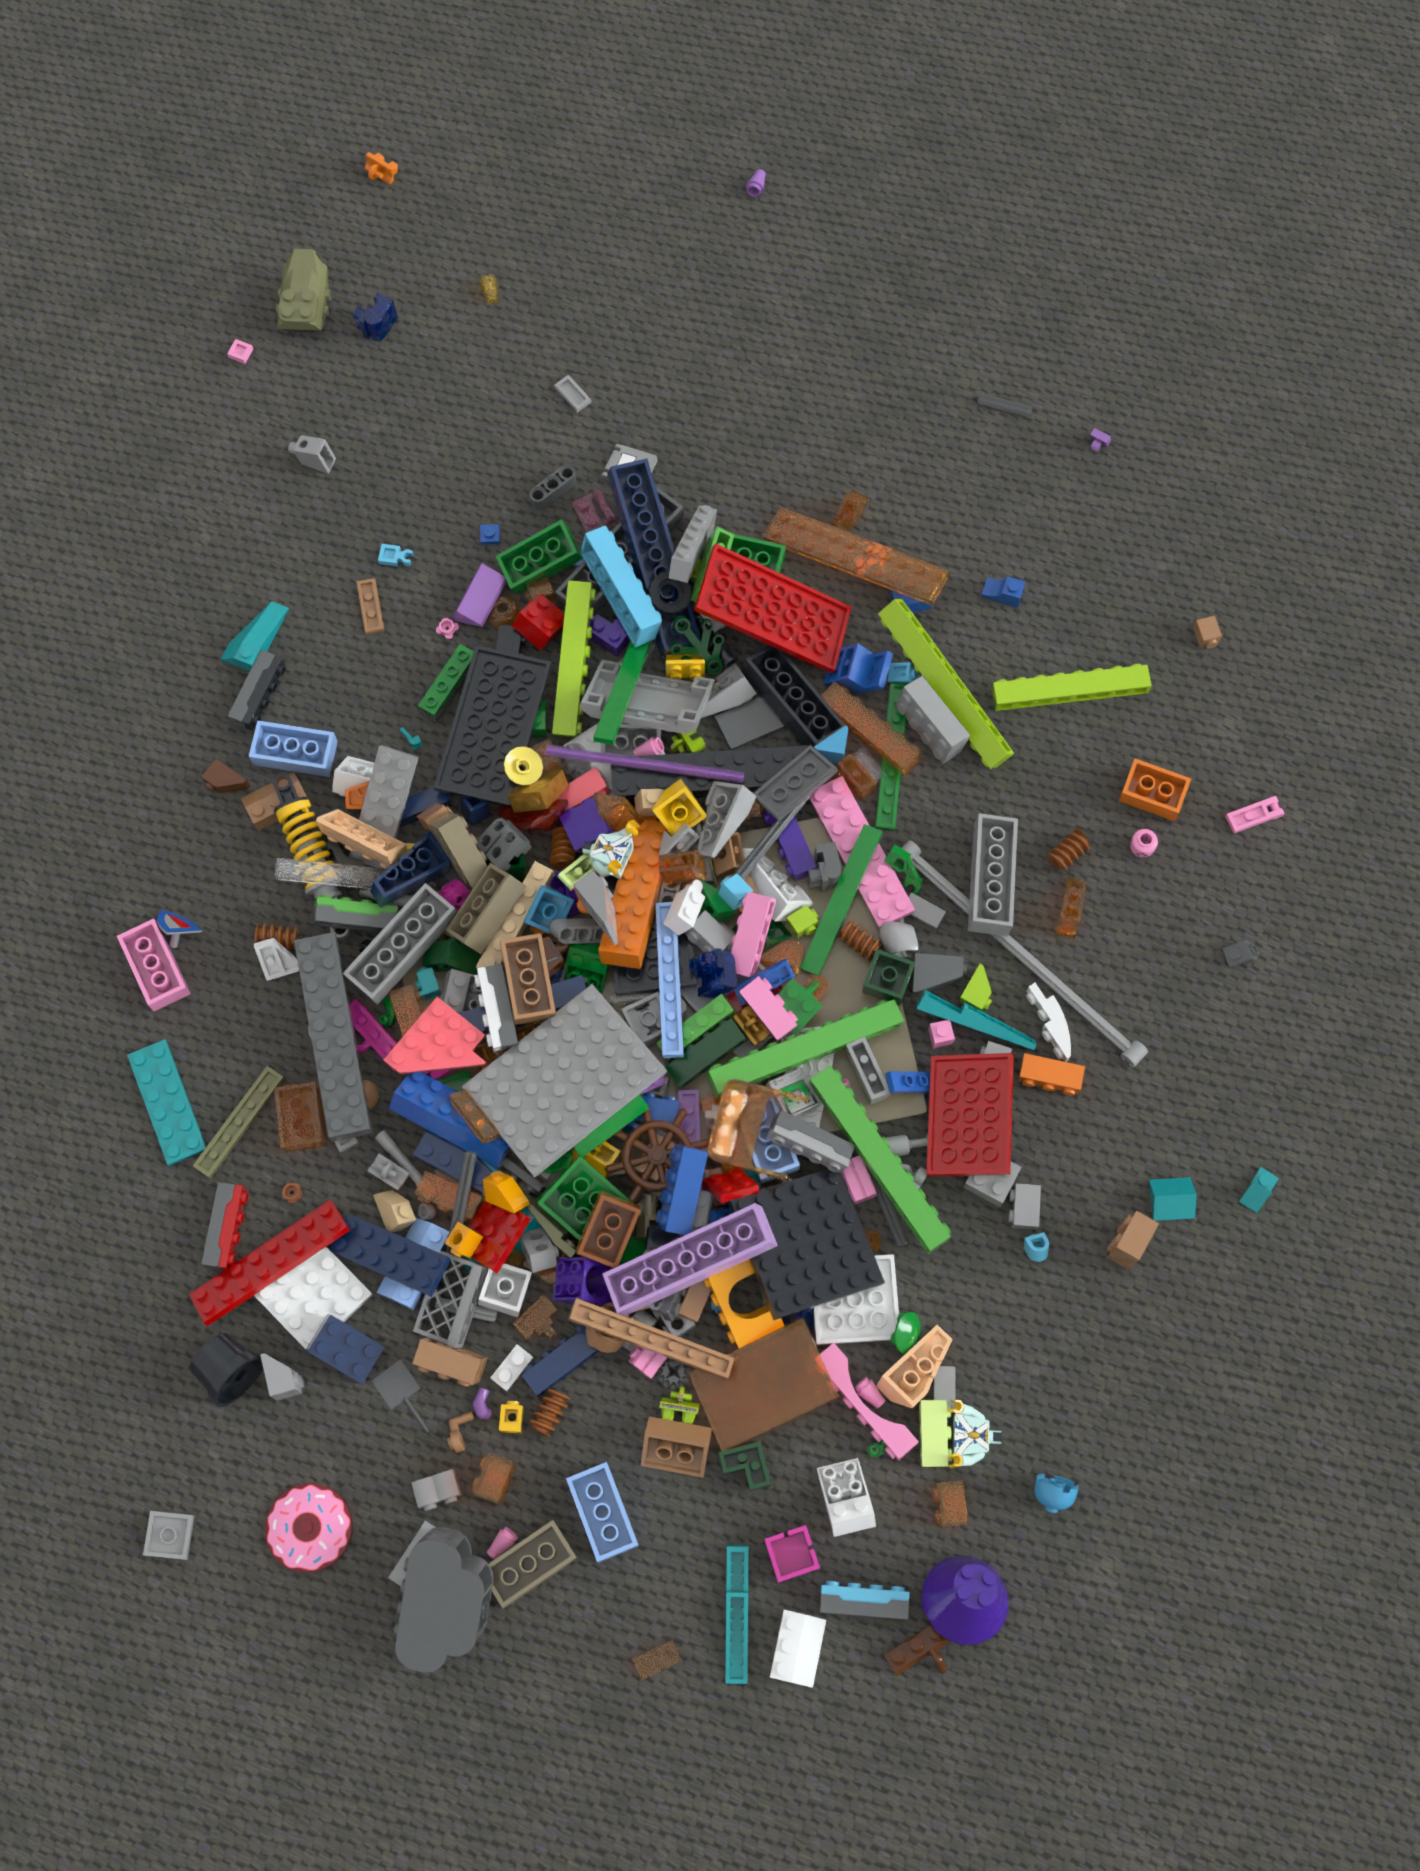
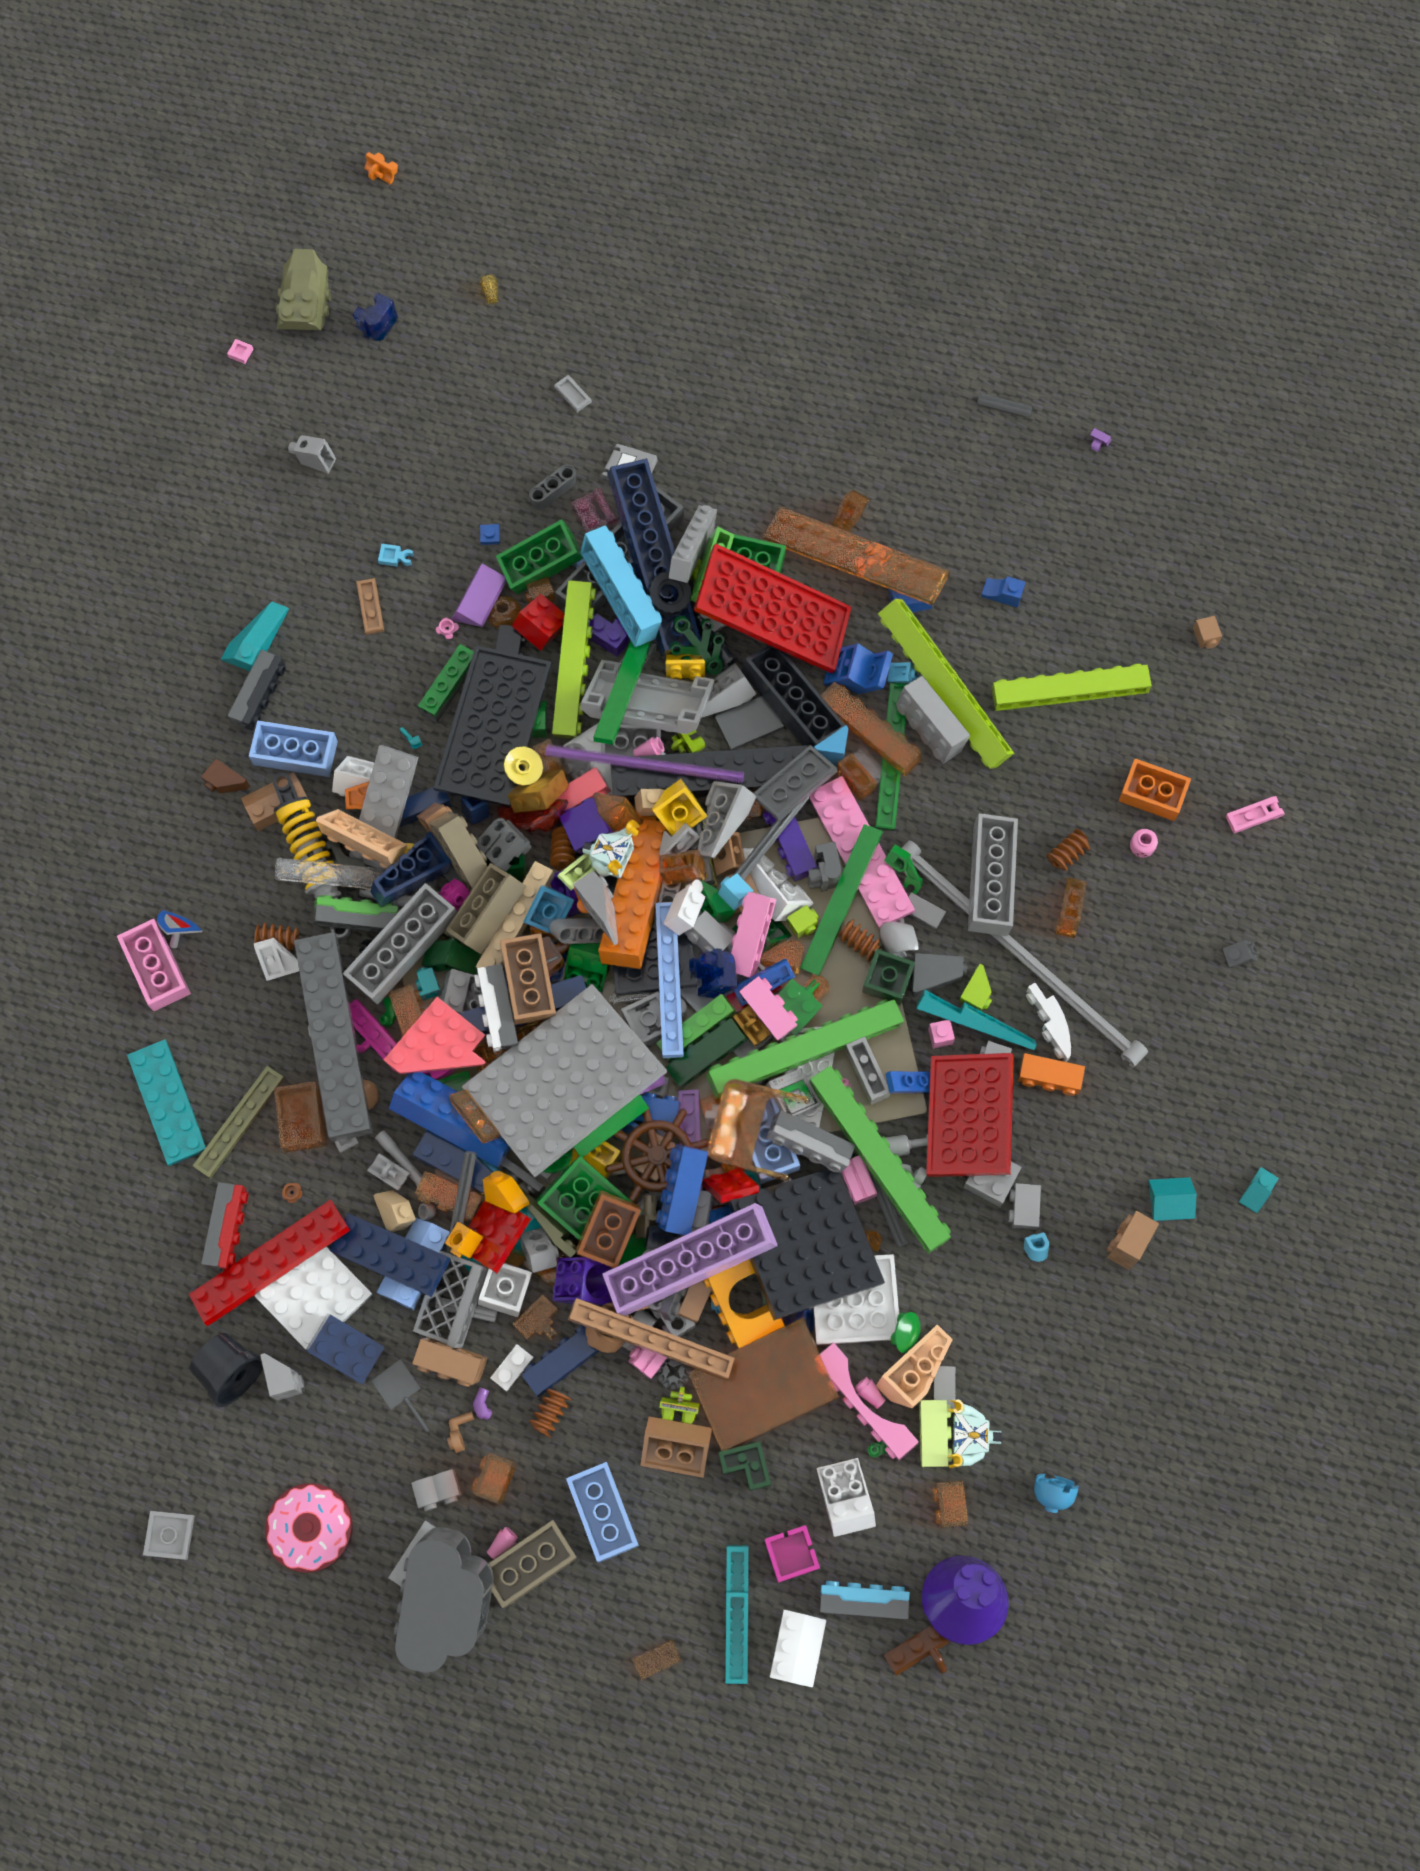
(511, 1426): yellow brick -> none
(756, 183): medium lavender cone -> none

